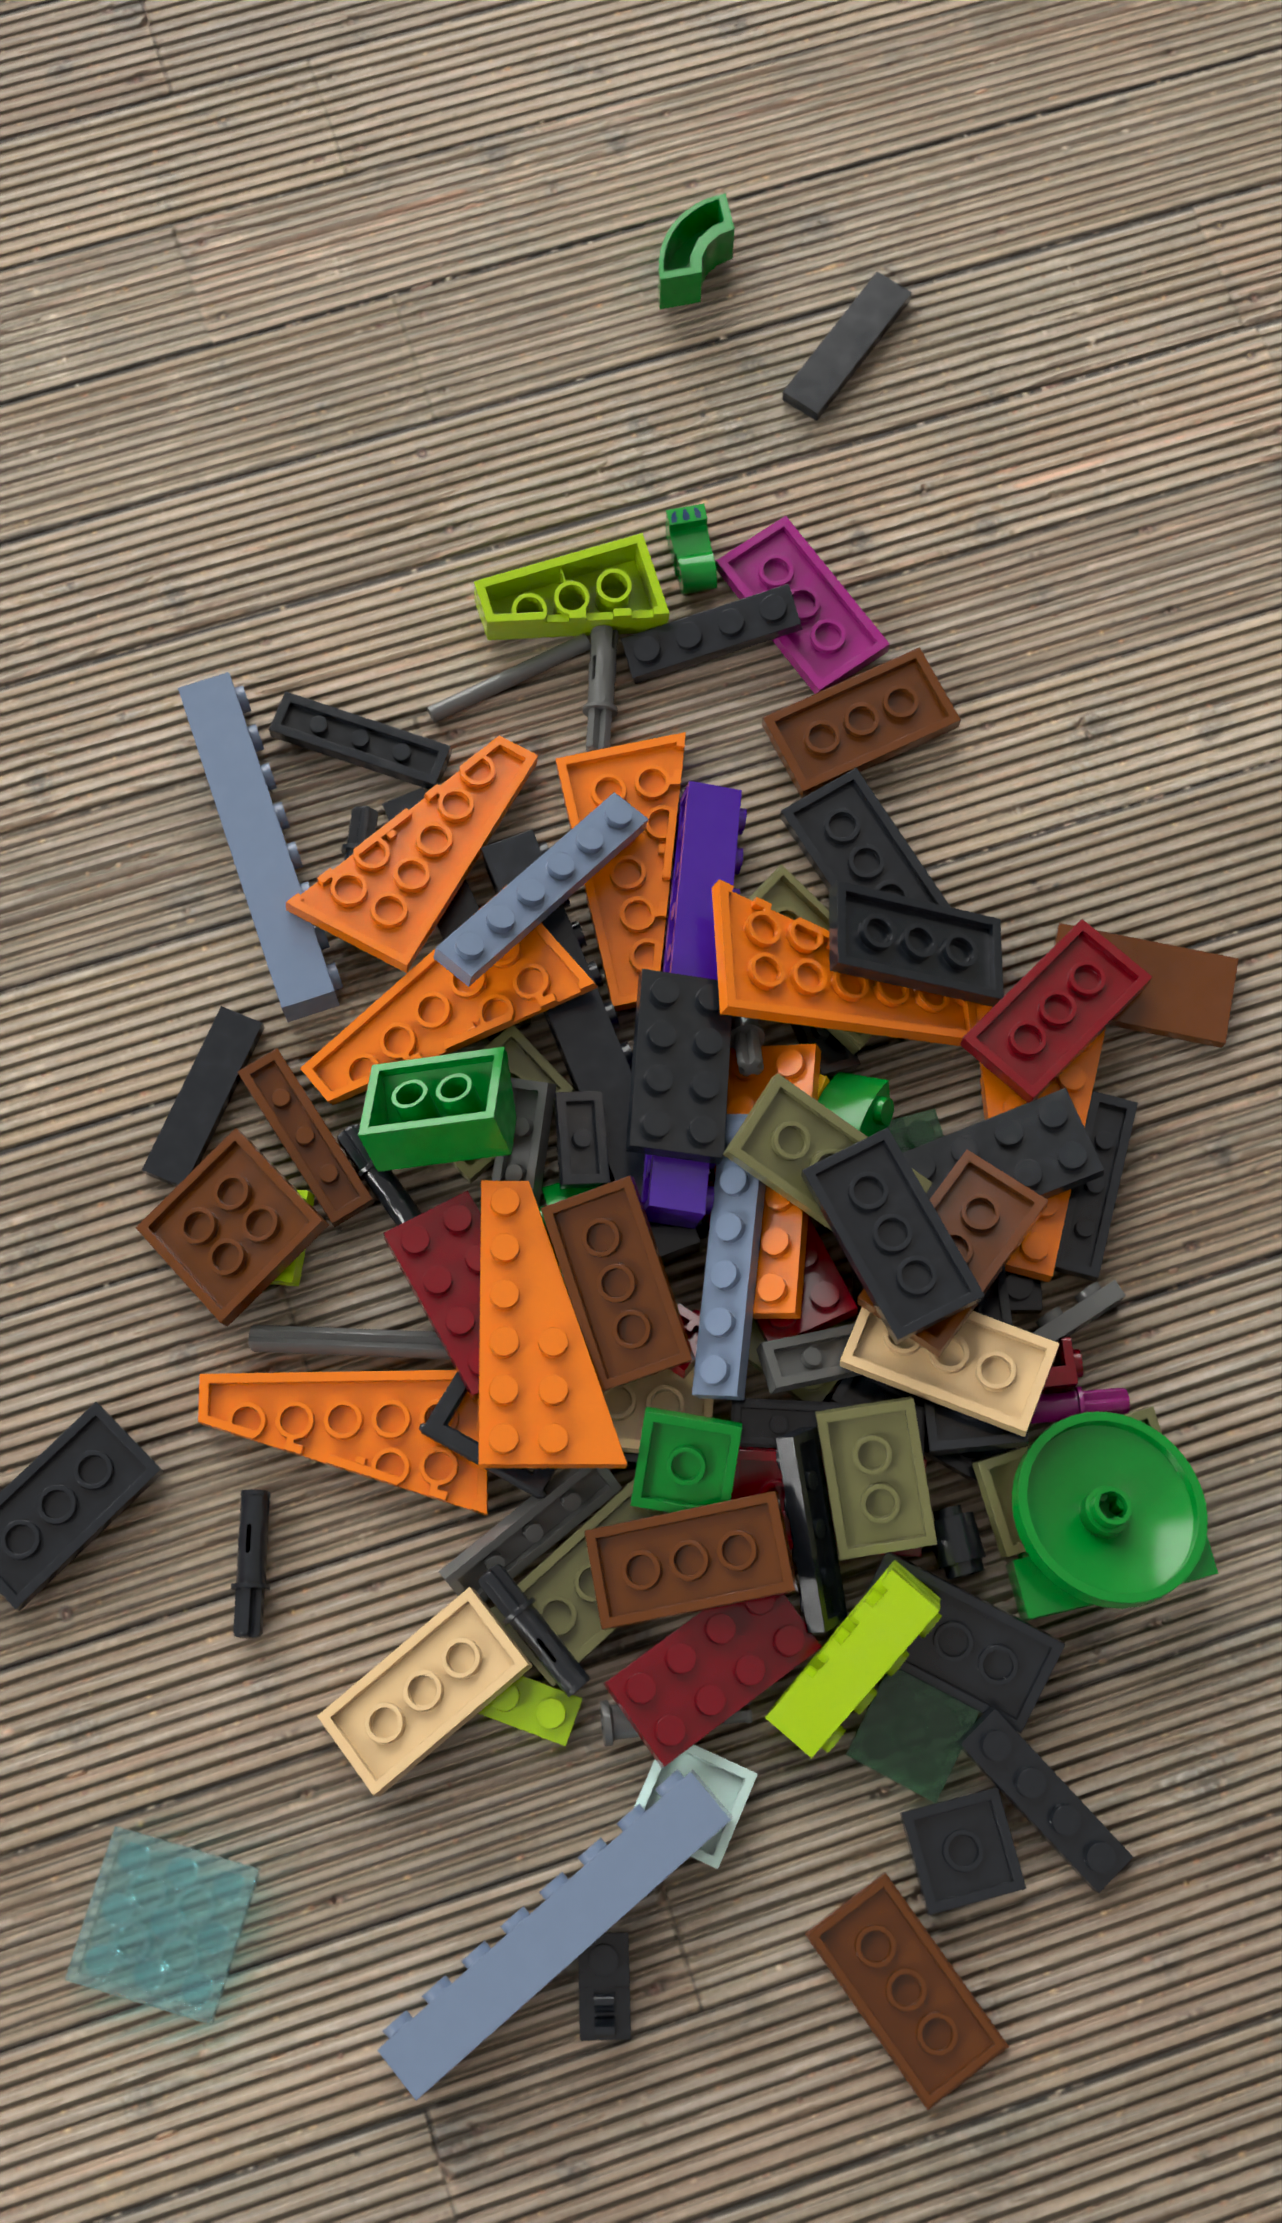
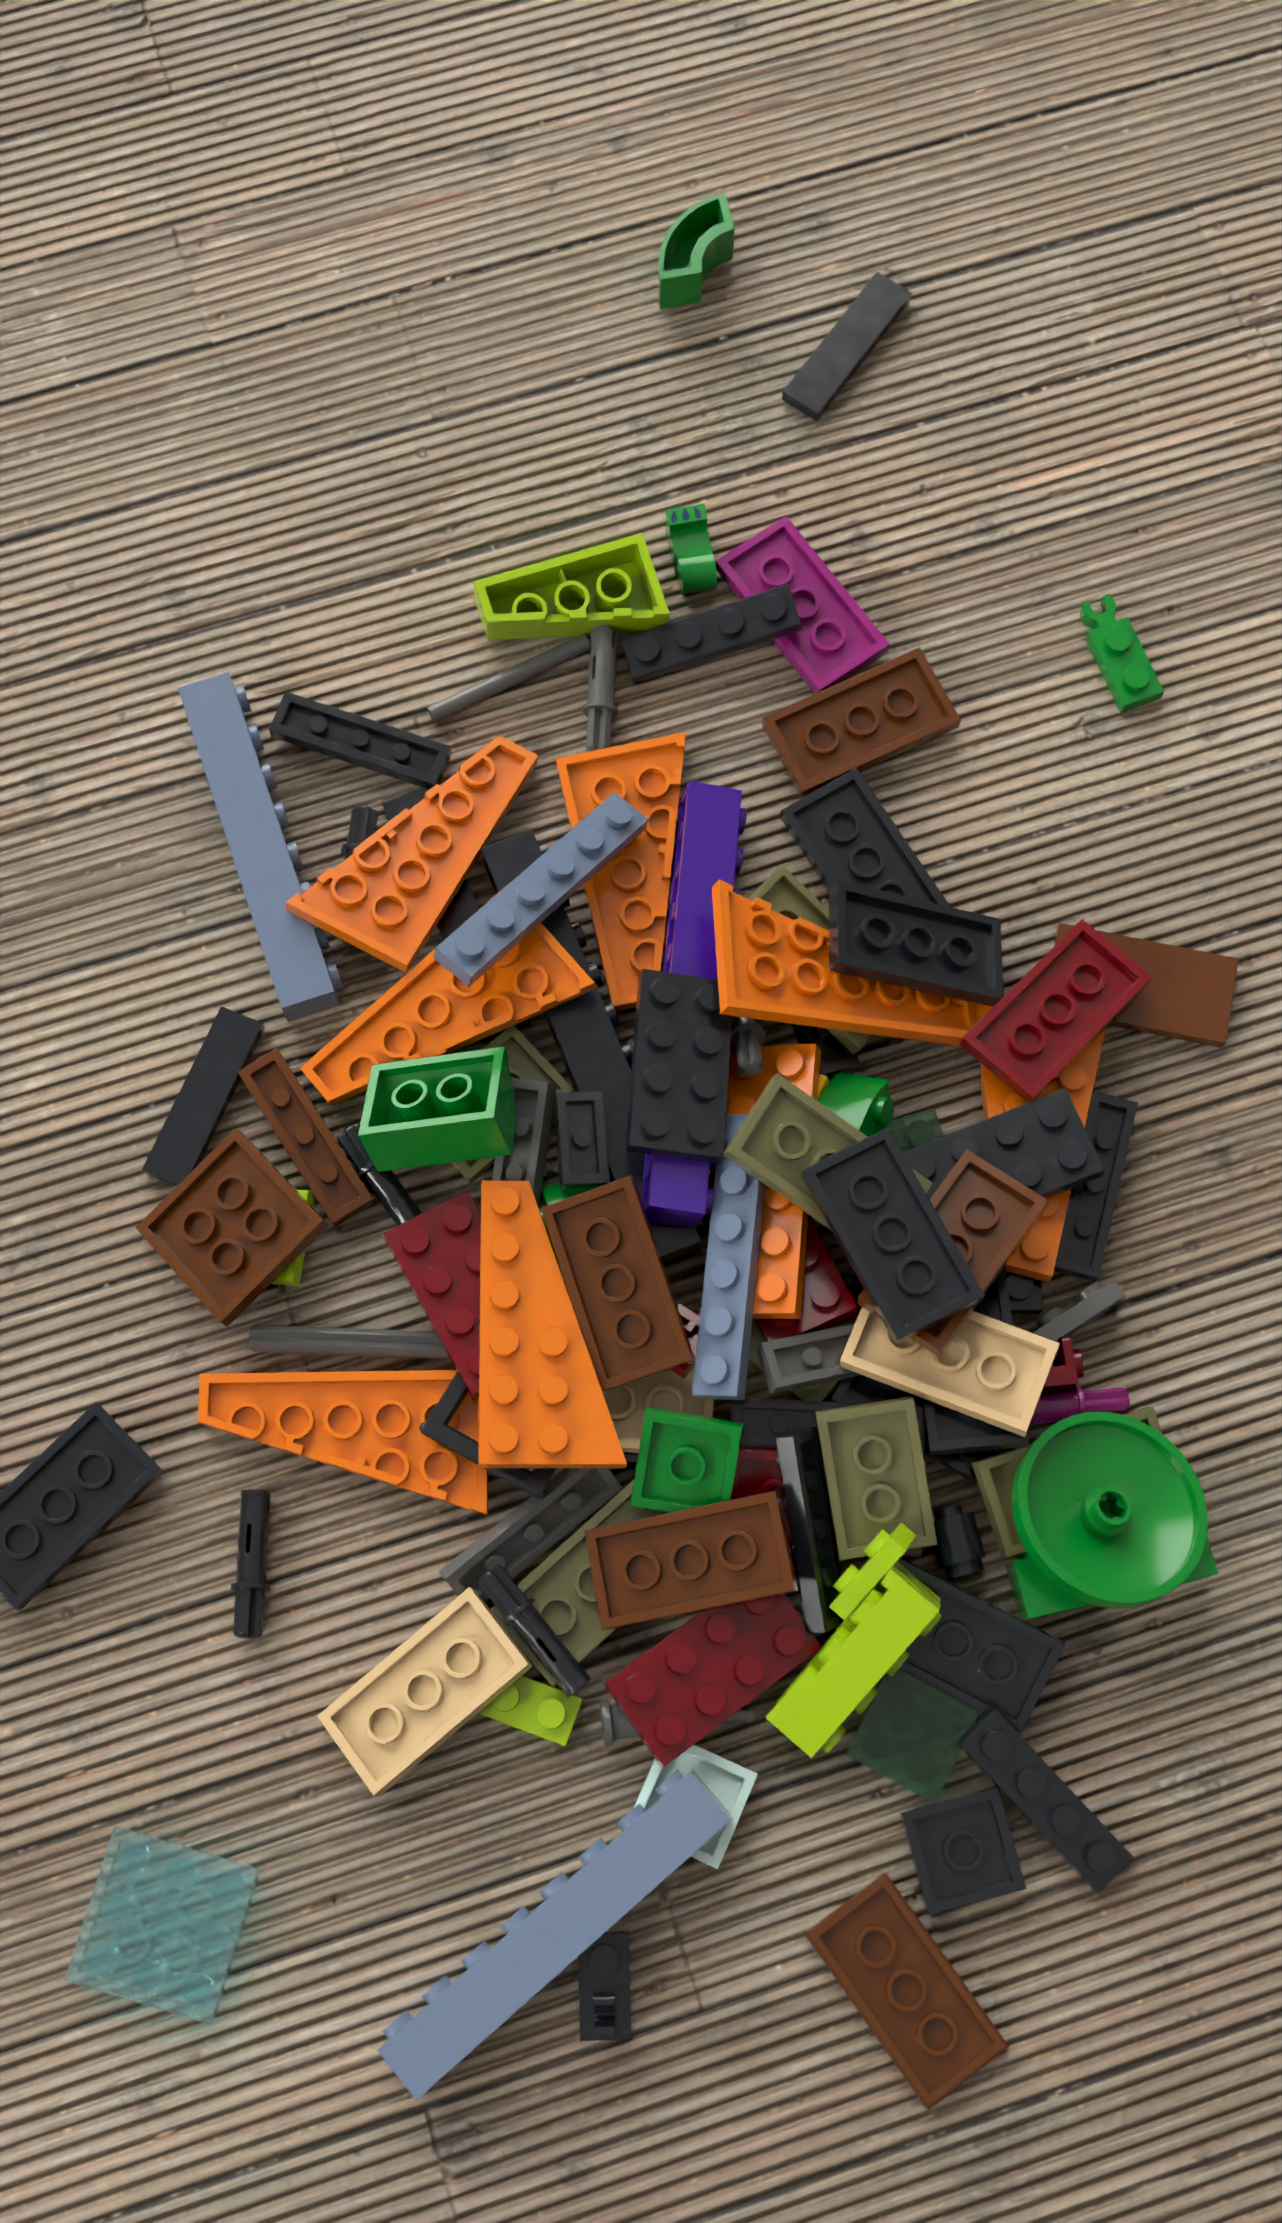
(857, 1583): none -> lime plate
(1120, 657): none -> green plate

